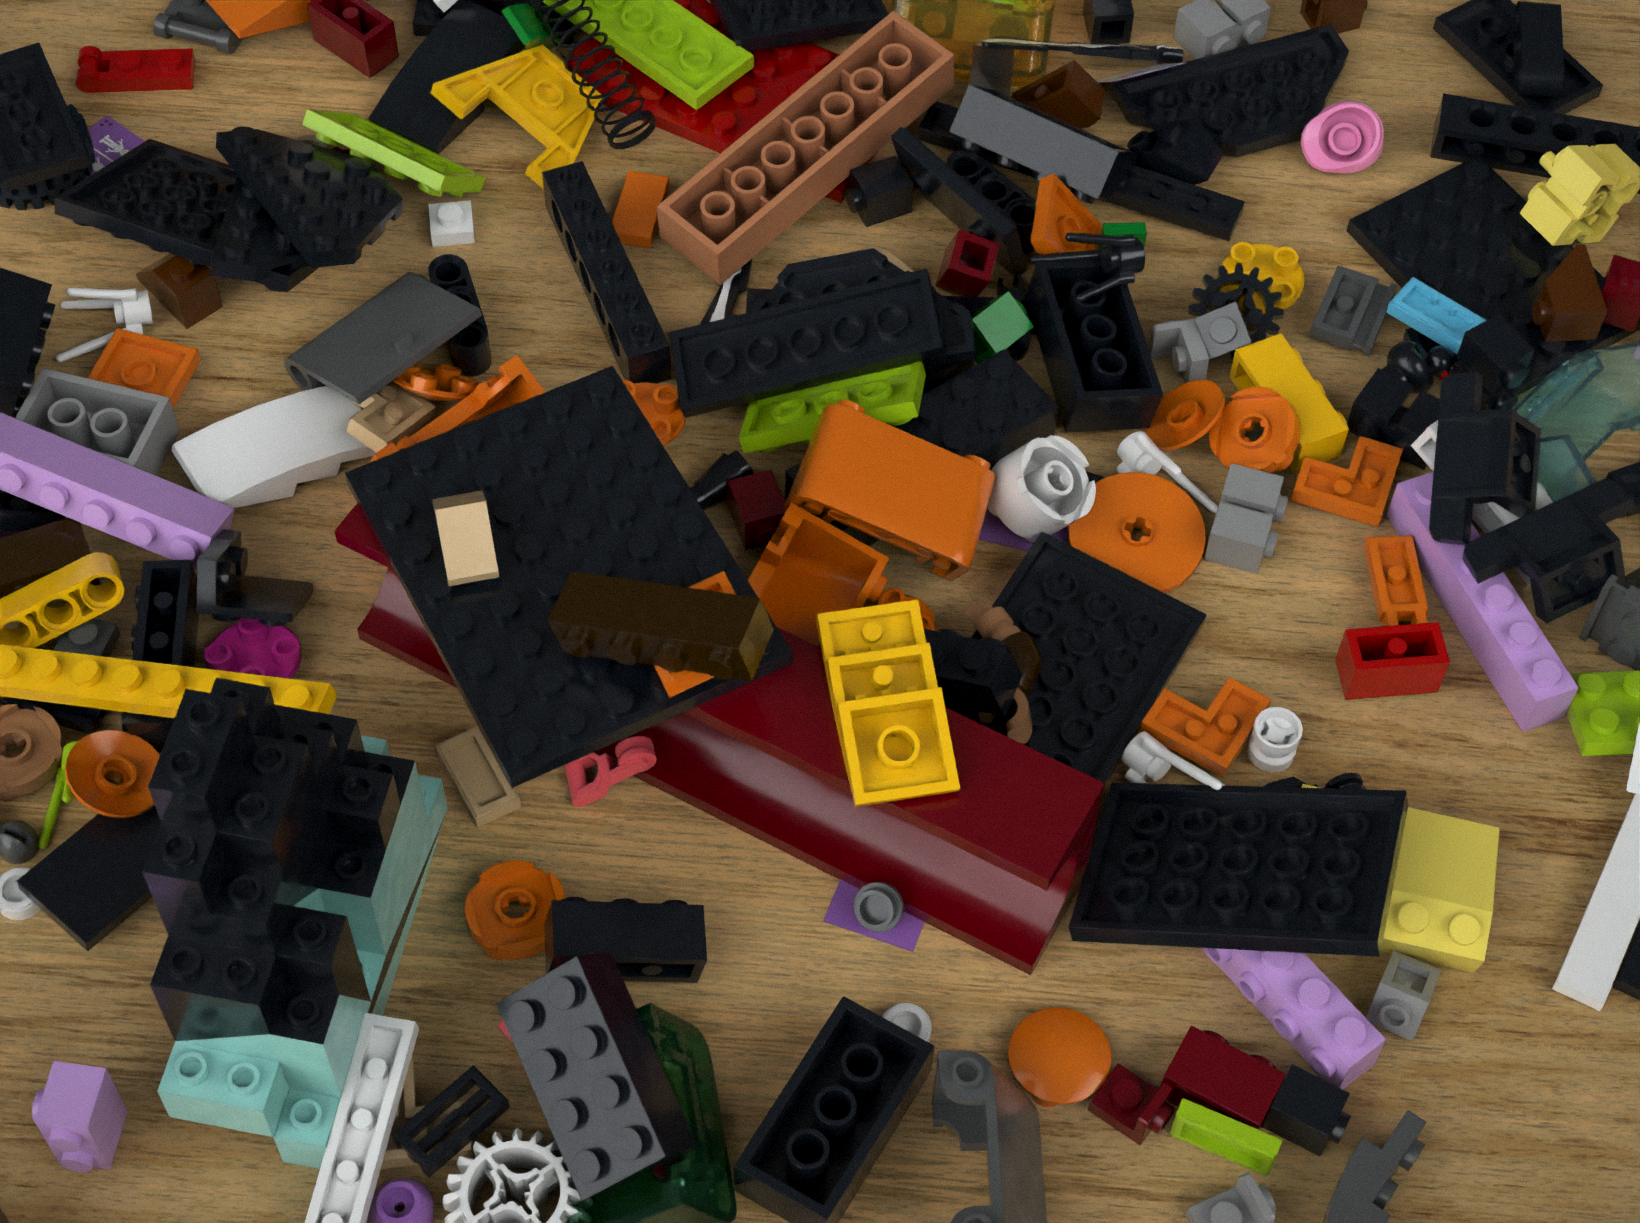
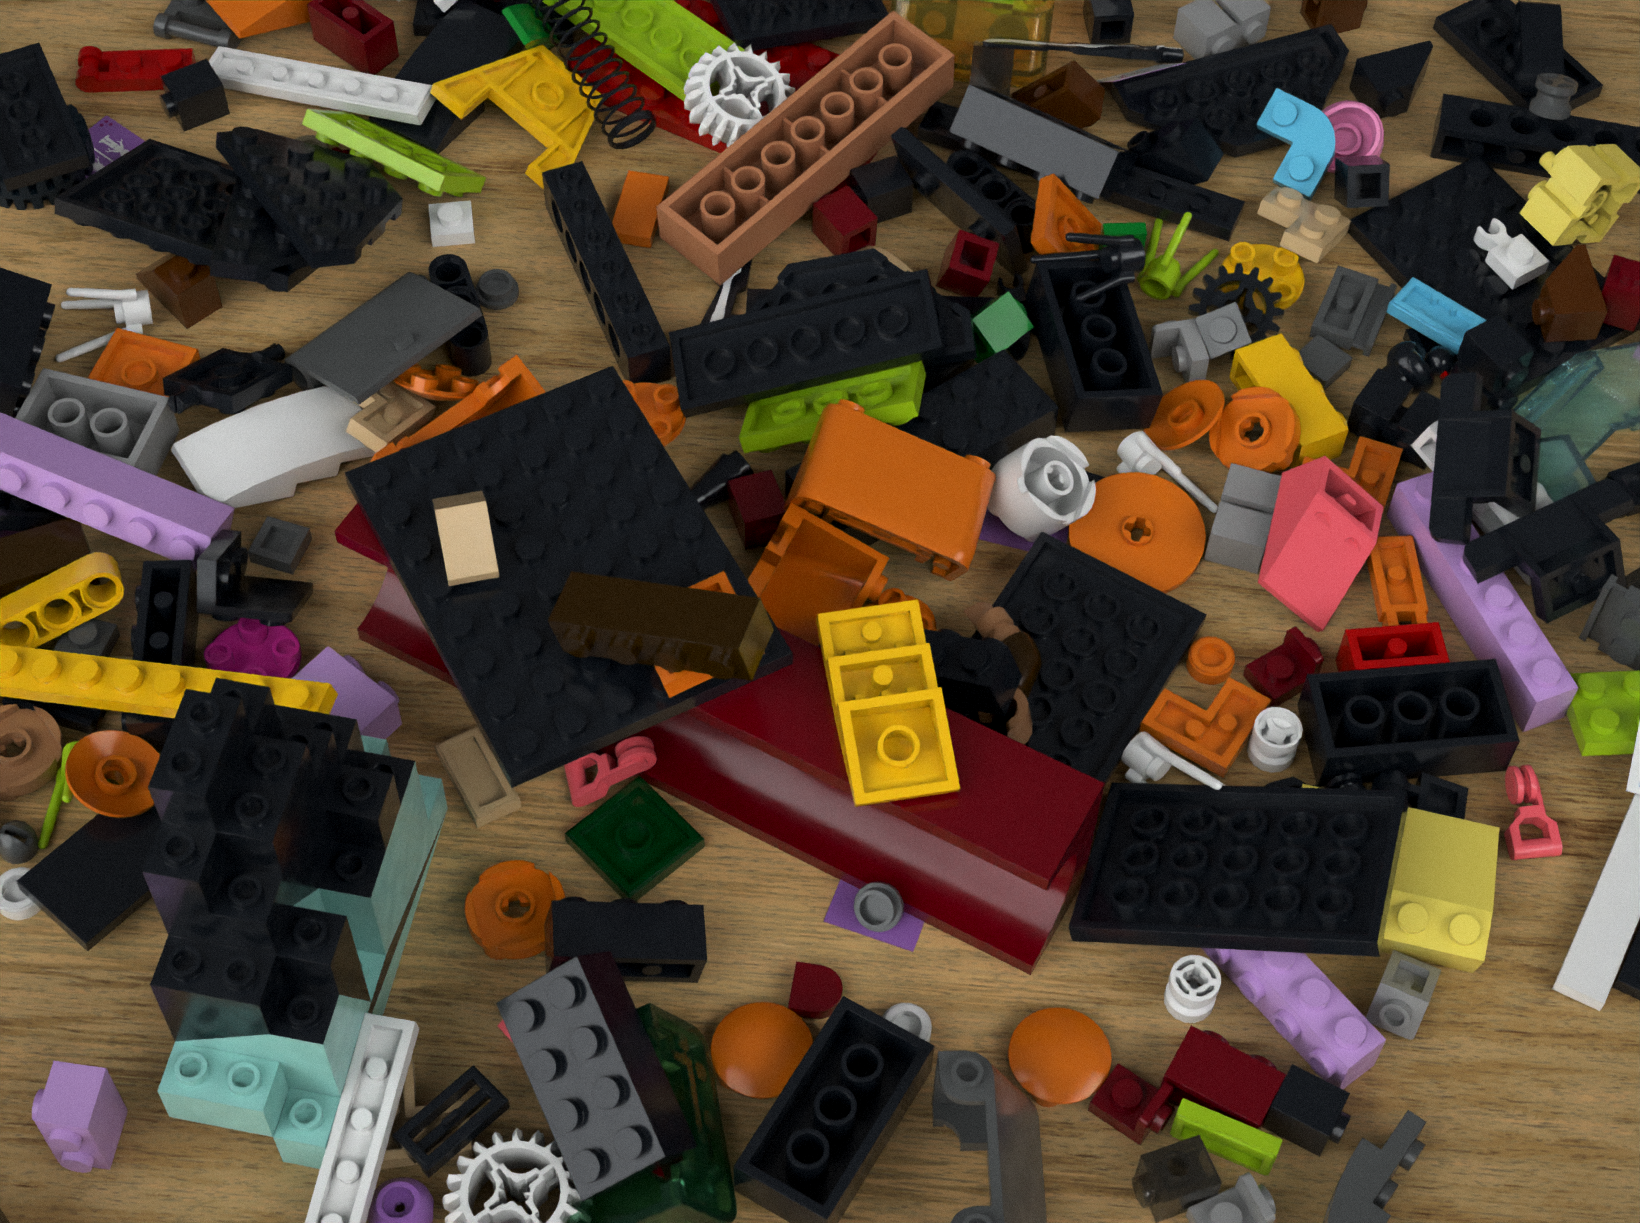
(194, 95): none -> black brick
(228, 380): none -> black plate
(280, 545): none -> dark grey plate
(322, 85): none -> white tile
(358, 695): none -> lavender brick
(497, 289): none -> dark grey plate
(634, 840): none -> dark green tile
(743, 83): none -> white gear
(759, 1049): none -> orange dish
(814, 991): none -> dark red tile
(844, 222): none -> dark red brick
(1162, 274): none -> lime plant
(1175, 1178): none -> clear smoke brick
(1189, 1000): none -> white wheel
(1210, 660): none -> orange tile
(1284, 669): none -> dark red bracket
(1310, 140): none -> medium azure plate
(1310, 227): none -> tan plate
(1318, 539): none -> coral slope
(1324, 360): none -> dark grey tile
(1362, 181): none -> black brick
(1390, 78): none -> black slope
(1408, 721): none -> black brick
(1428, 793): none -> black plate
(1511, 258): none -> white plate
(1524, 786): none -> coral piece
(1553, 96): none -> dark grey wheel

